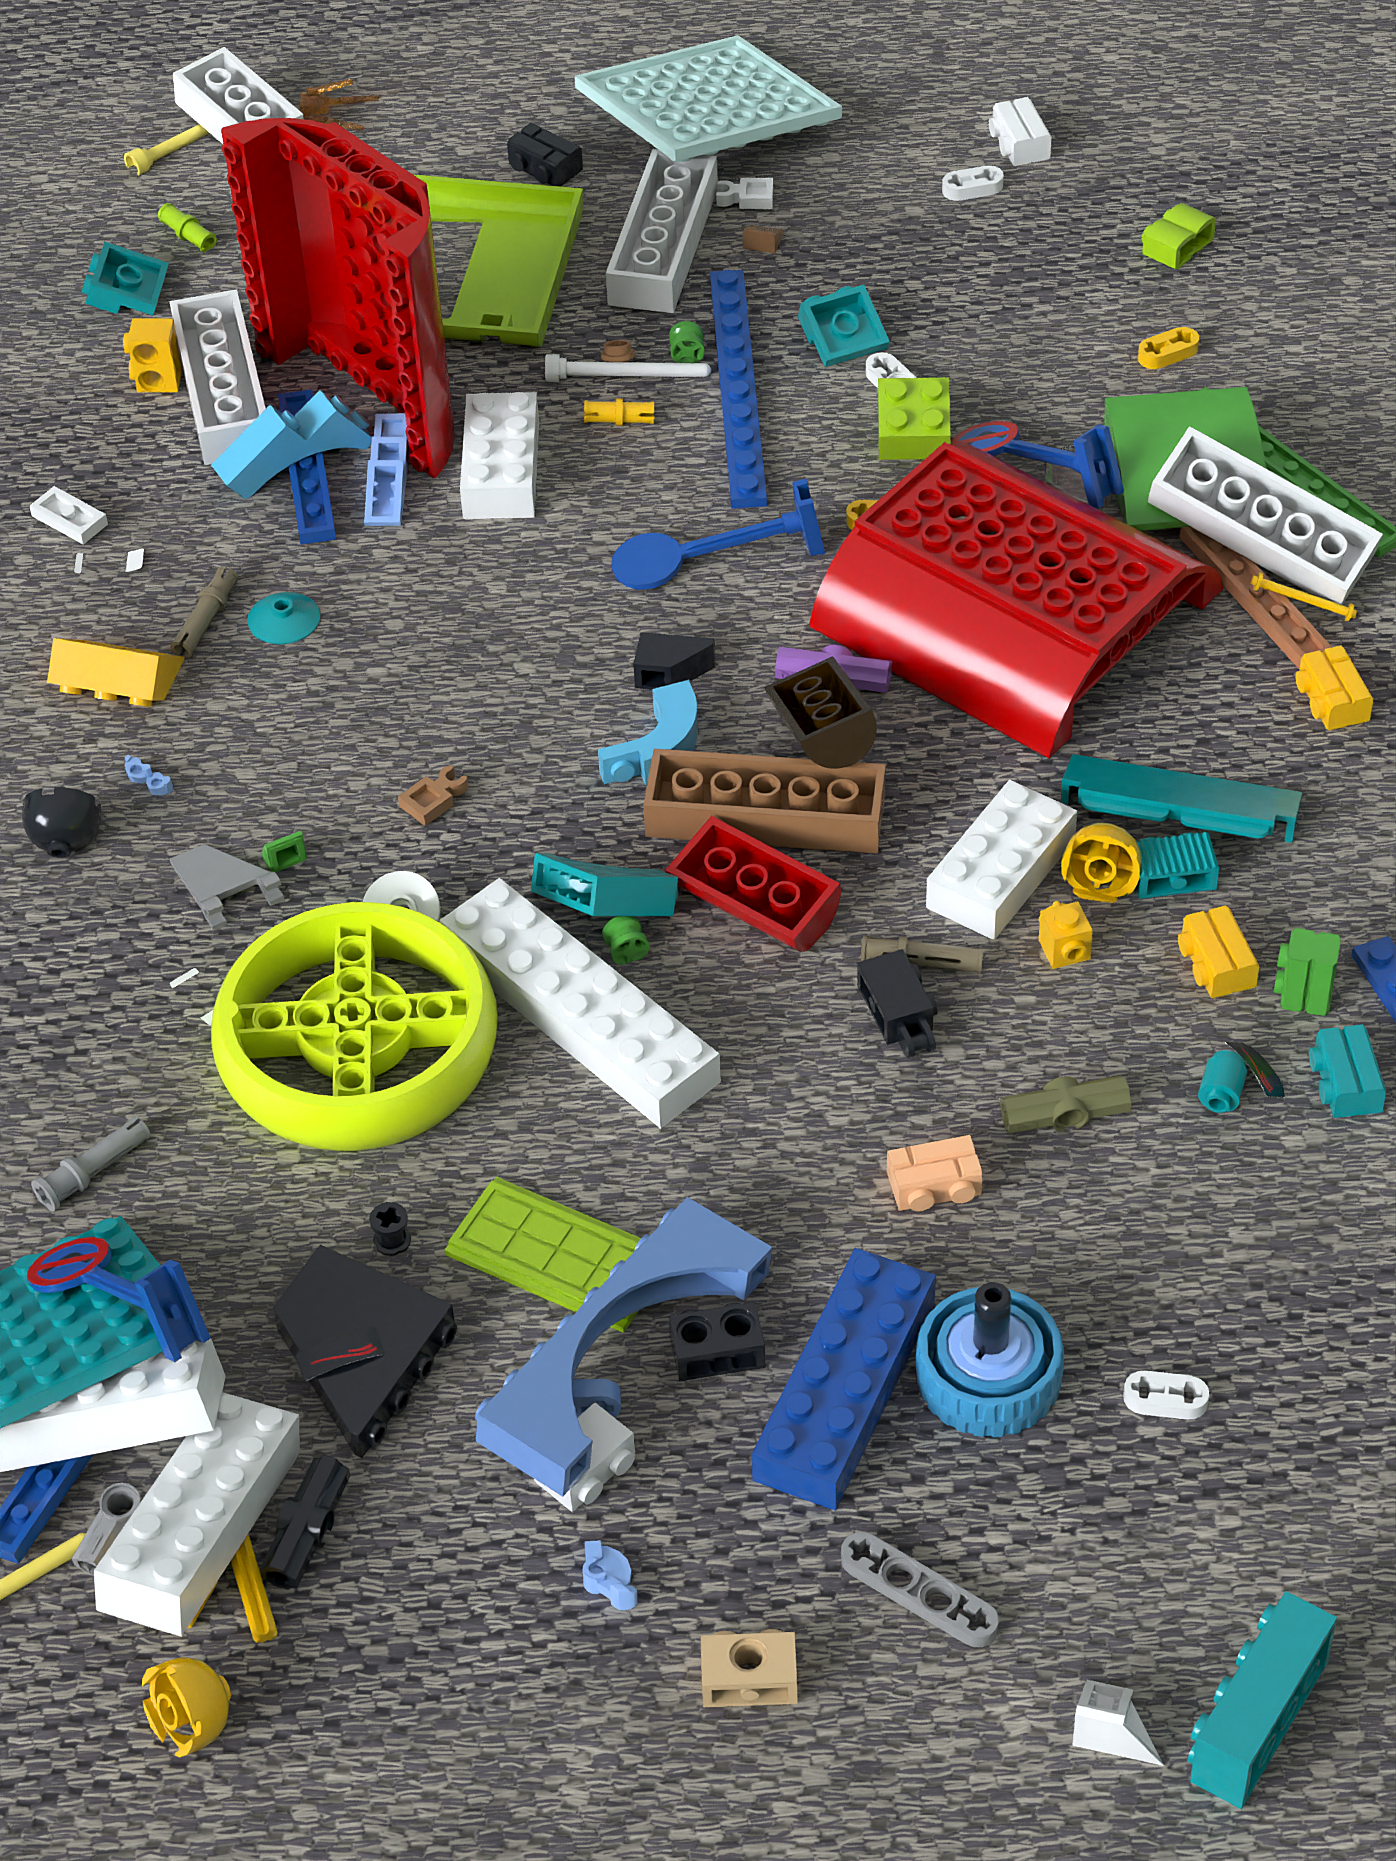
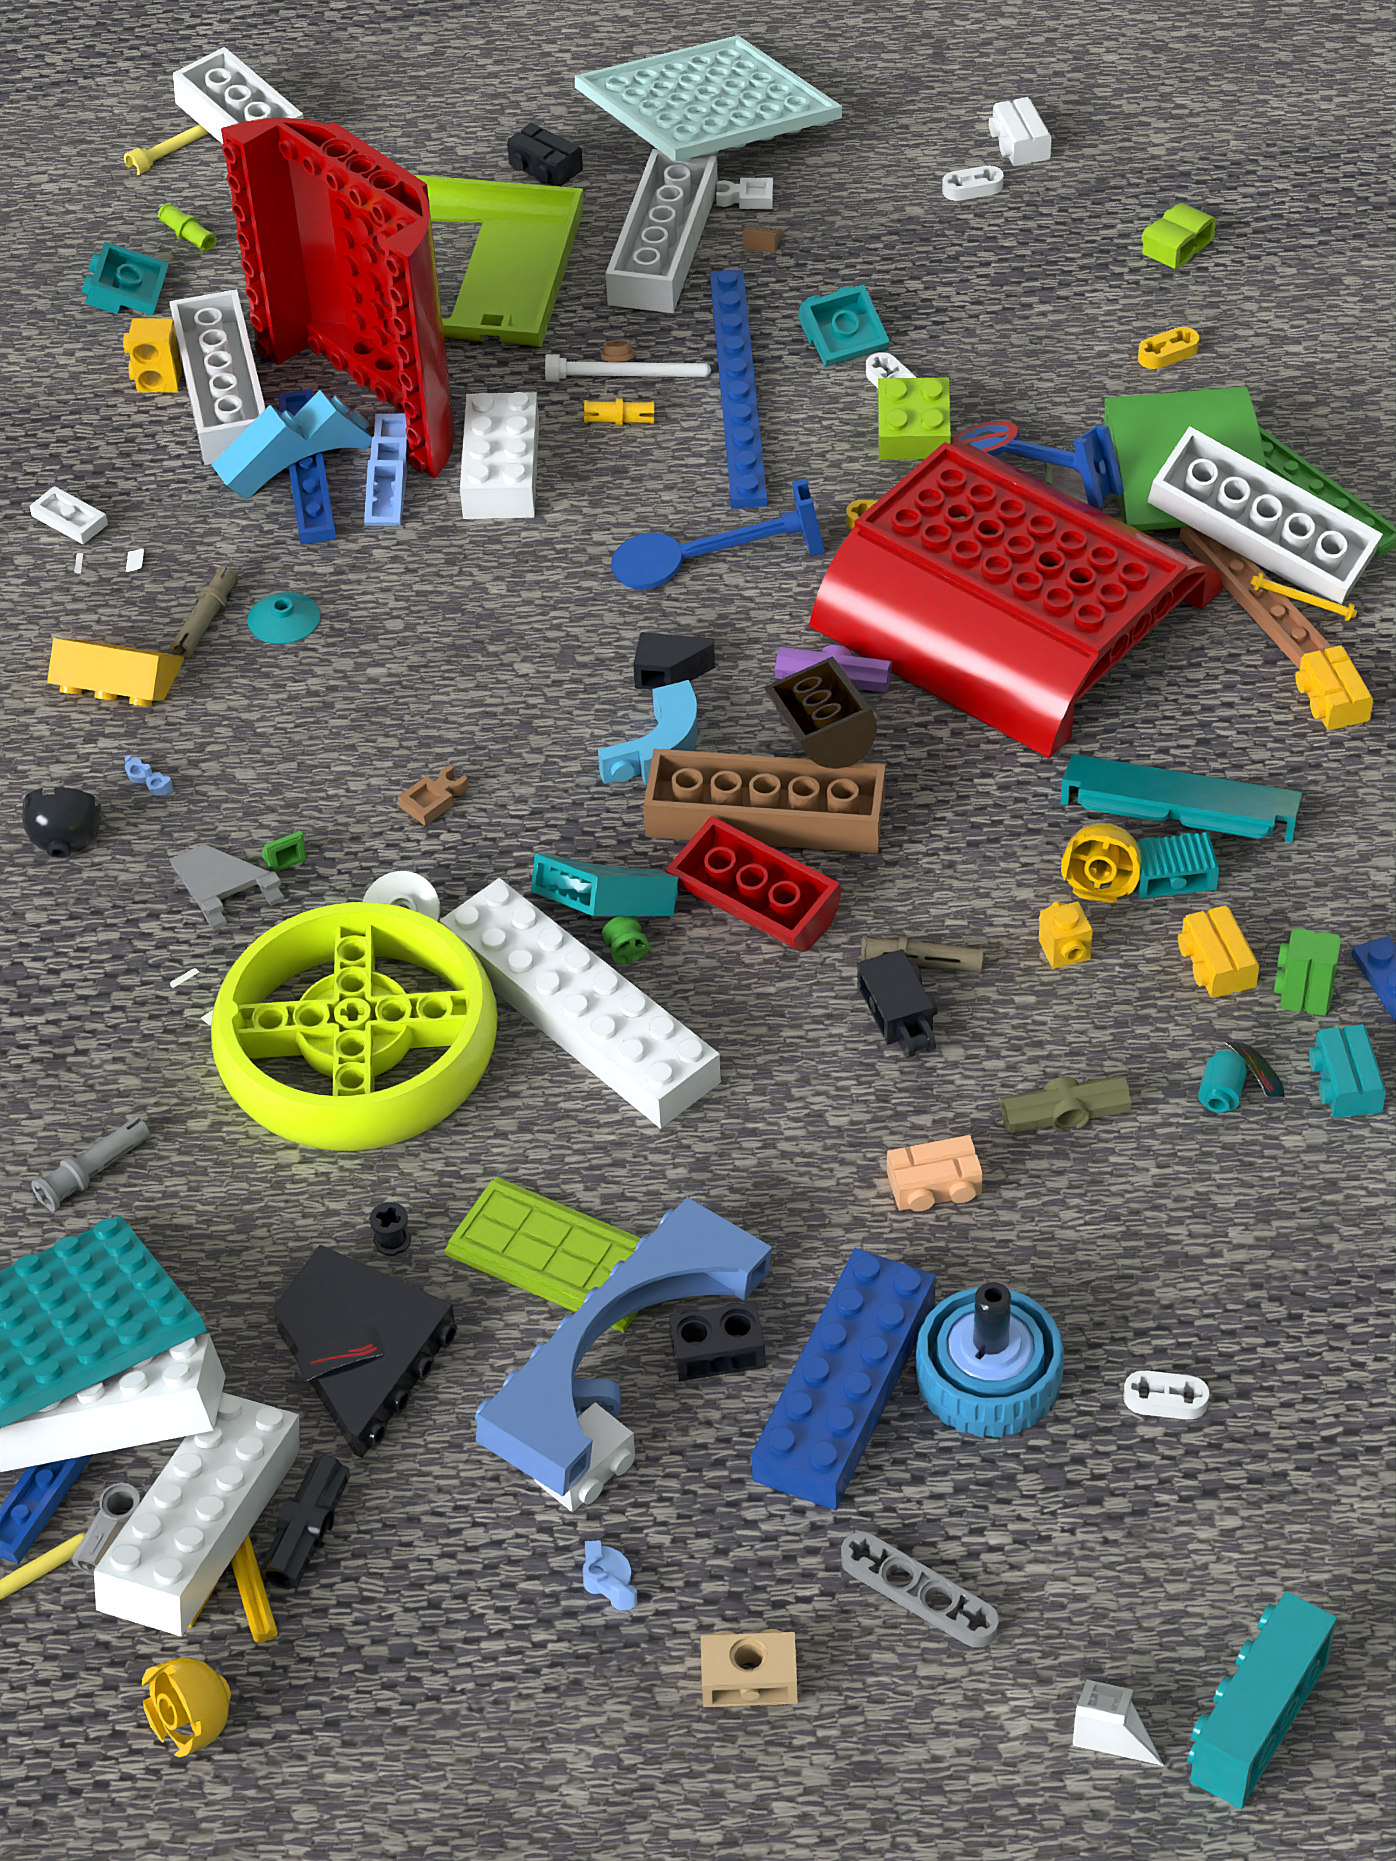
(161, 1292): blue piece -> none
(315, 104): clear orange plant -> none
(686, 342): bright green wheel -> none
(1001, 859): white brick -> none

